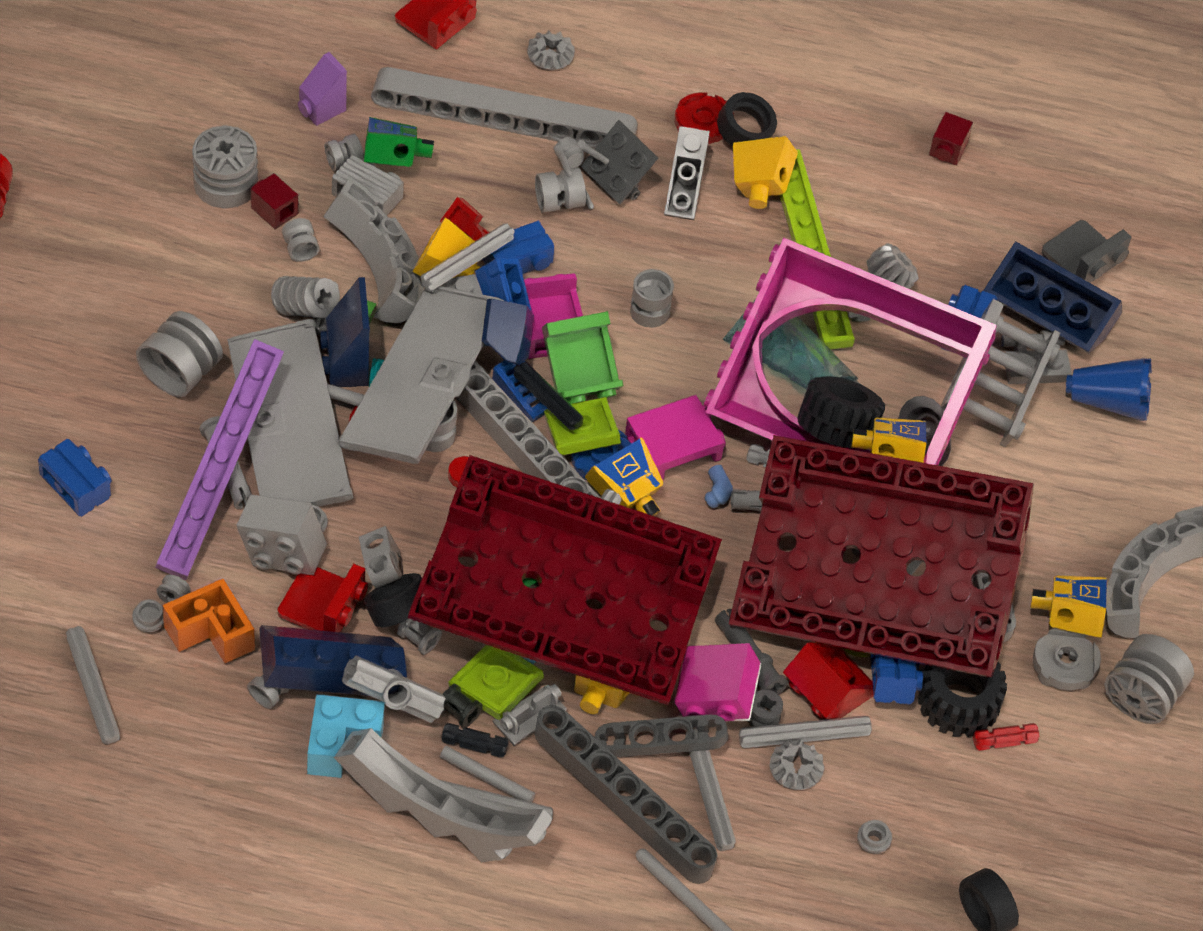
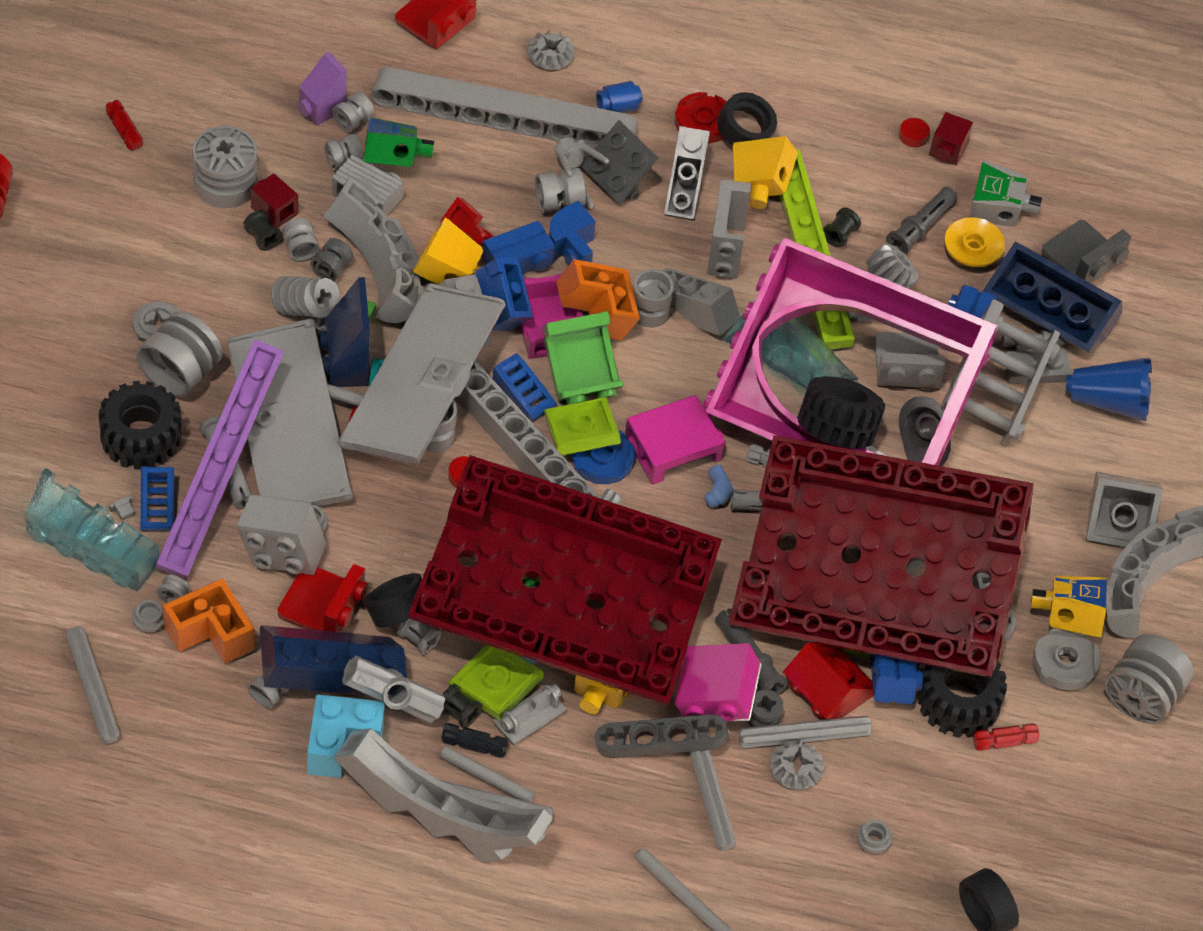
(75, 477): blue brick -> none
(89, 534): none -> clear light blue wedge
(122, 508): none -> light grey piece
(124, 125): none -> red axle
(137, 404): none -> black tyre
(145, 318): none -> light grey gear
(157, 475): none -> blue slope
(262, 229): none -> pearl dark grey bush
(334, 256): none -> dark grey wheel
(355, 110): none -> light grey wheel
(382, 560): light grey leg -> none
(467, 257): light grey axle -> none
(508, 329): dark blue slope -> none
(548, 396): black axle -> none
(571, 231): none -> blue brick
(599, 290): none -> orange brick
(619, 97): none -> blue brick
(628, 808): dark grey beam -> none
(631, 475): torso -> none
(703, 302): none -> light grey slope
(731, 215): none -> light grey panel
(845, 223): none -> pearl dark grey bush
(893, 438): yellow torso -> none
(907, 361): none -> light grey bracket
(914, 132): none -> red tile
(942, 201): none -> dark grey pin
(974, 242): none -> yellow dish
(1002, 196): none -> light grey torso
(1121, 508): none -> light grey slope

